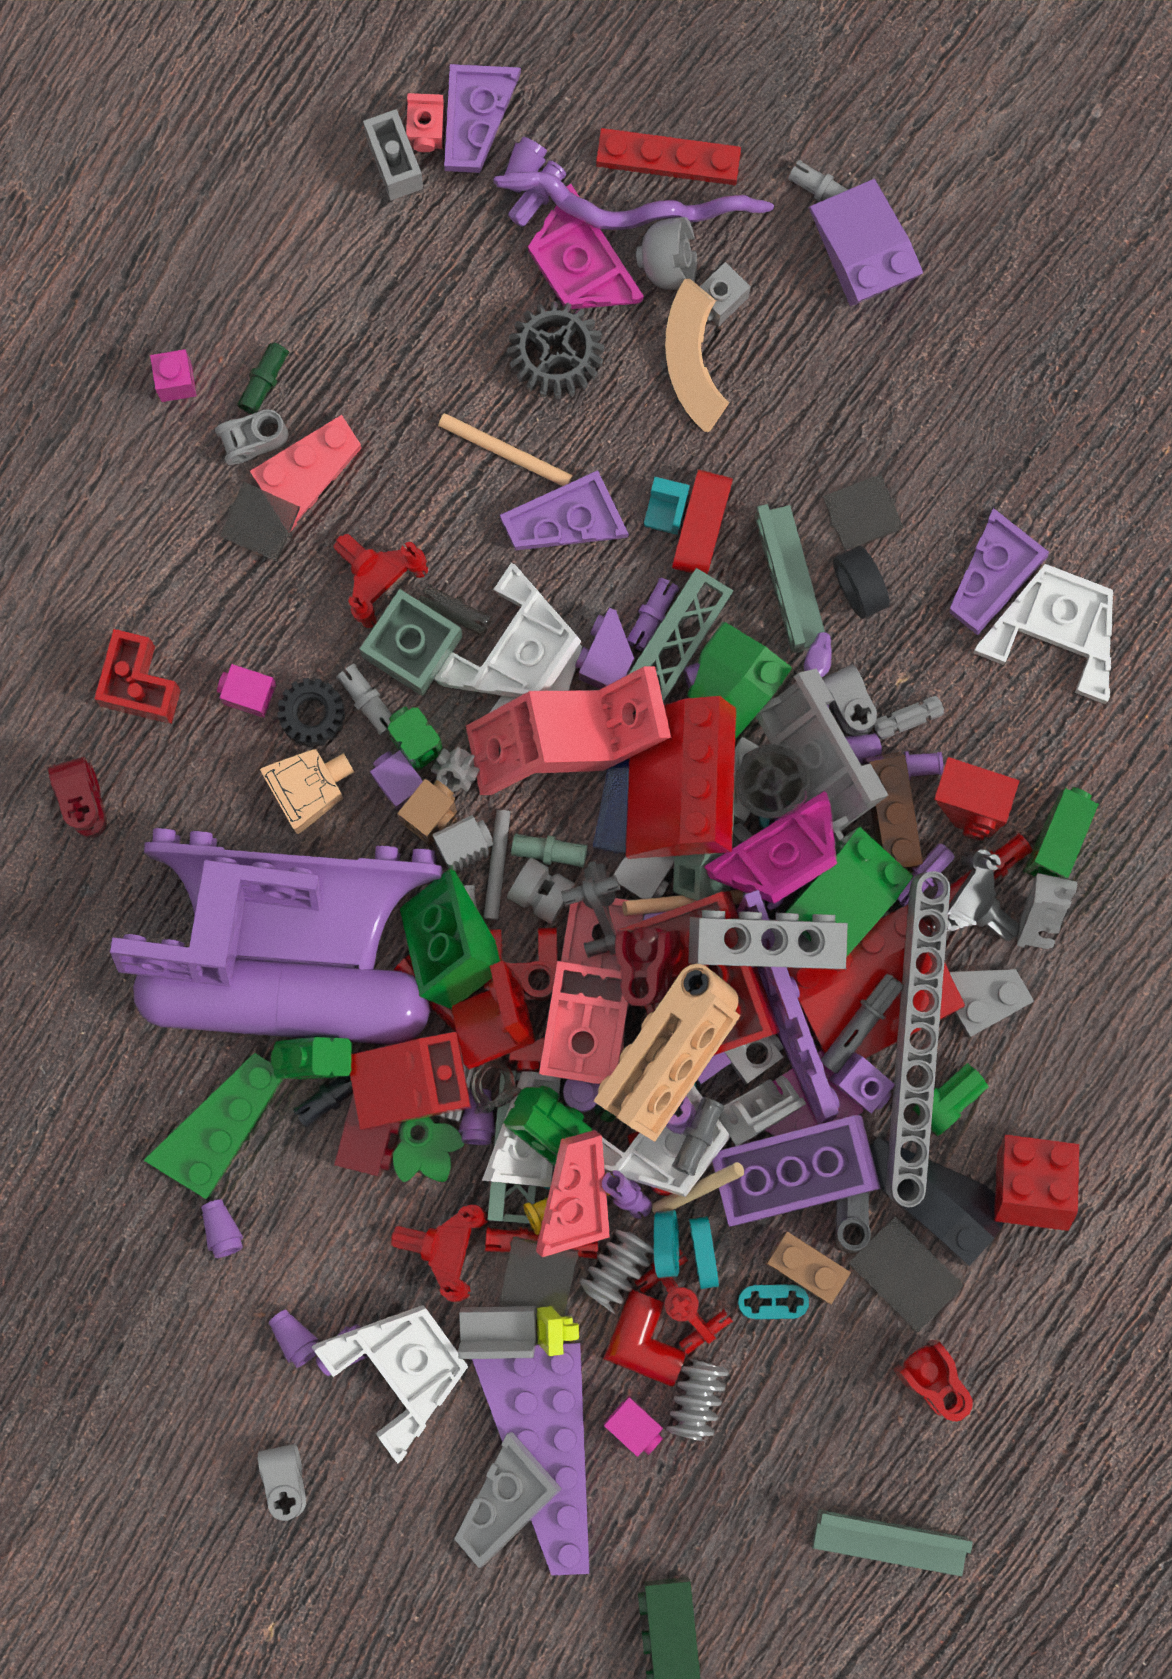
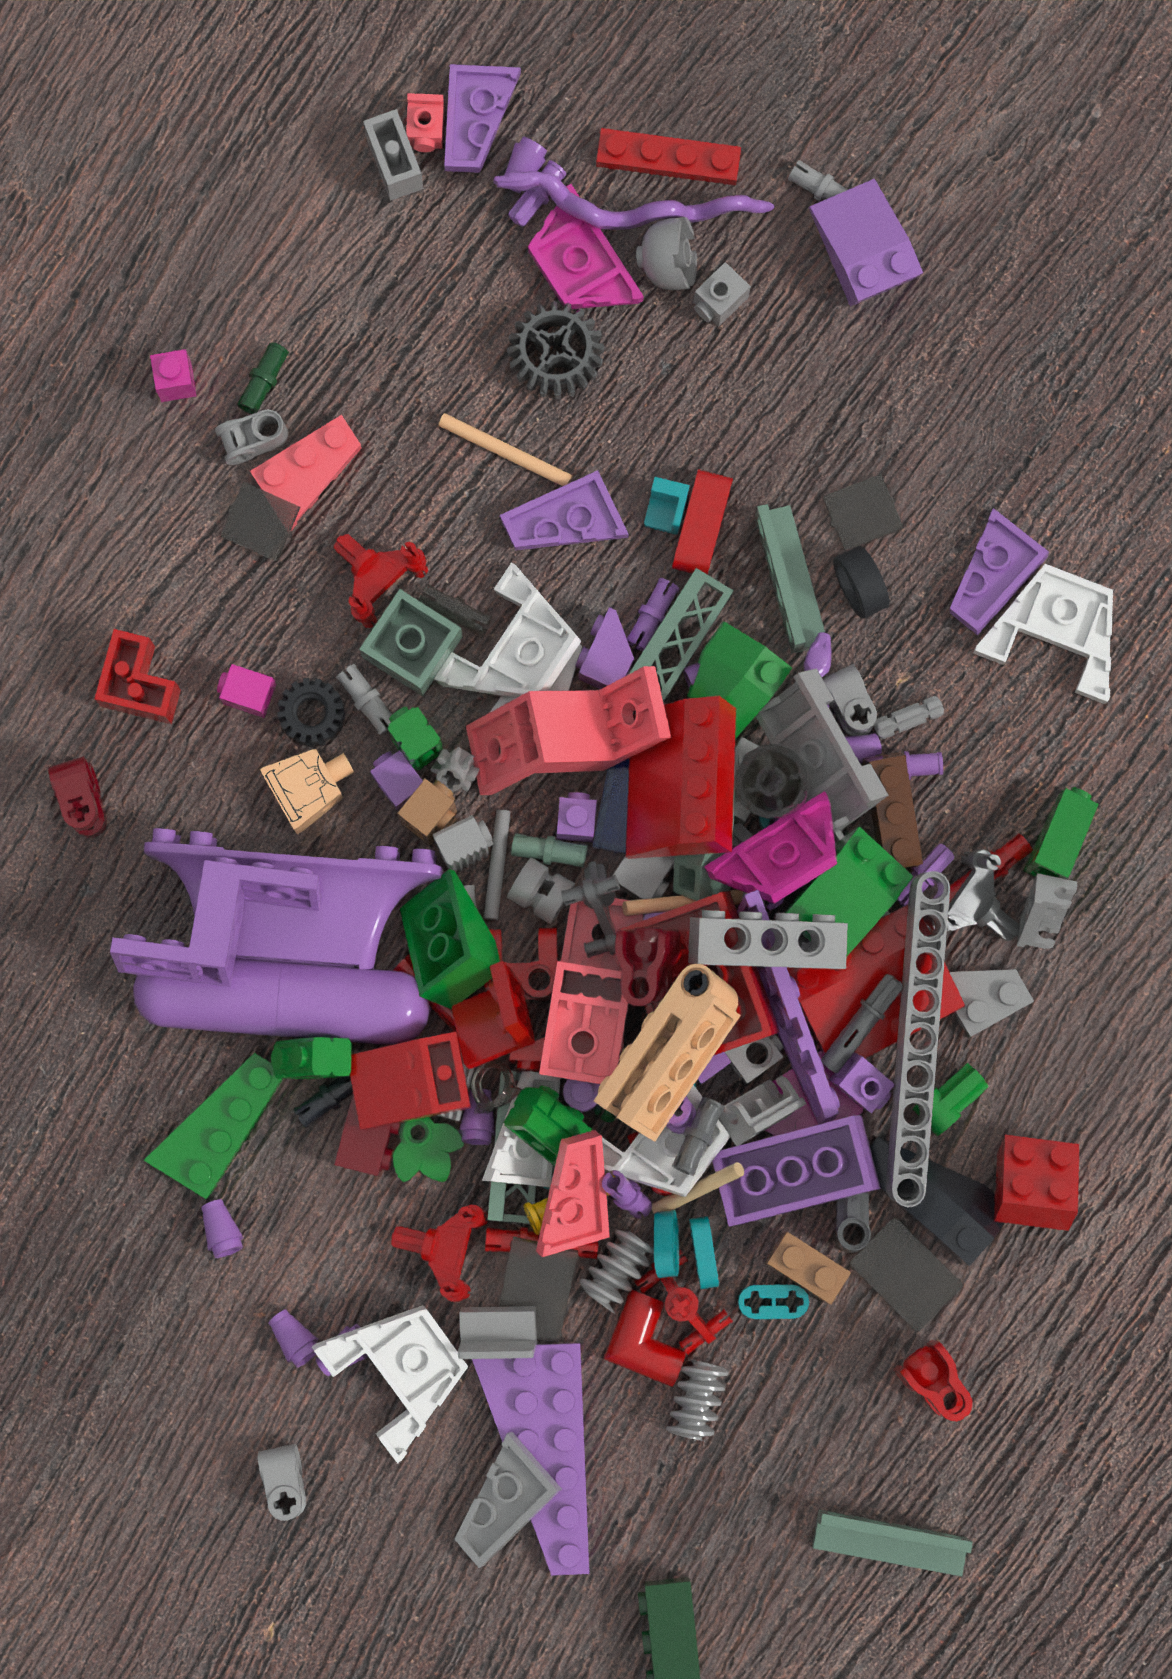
(554, 1329): neon yellow tile -> none
(576, 817): none -> medium lavender brick
(634, 1427): dark pink brick -> none
(684, 356): light nougat tile -> none
(975, 798): red wedge -> none

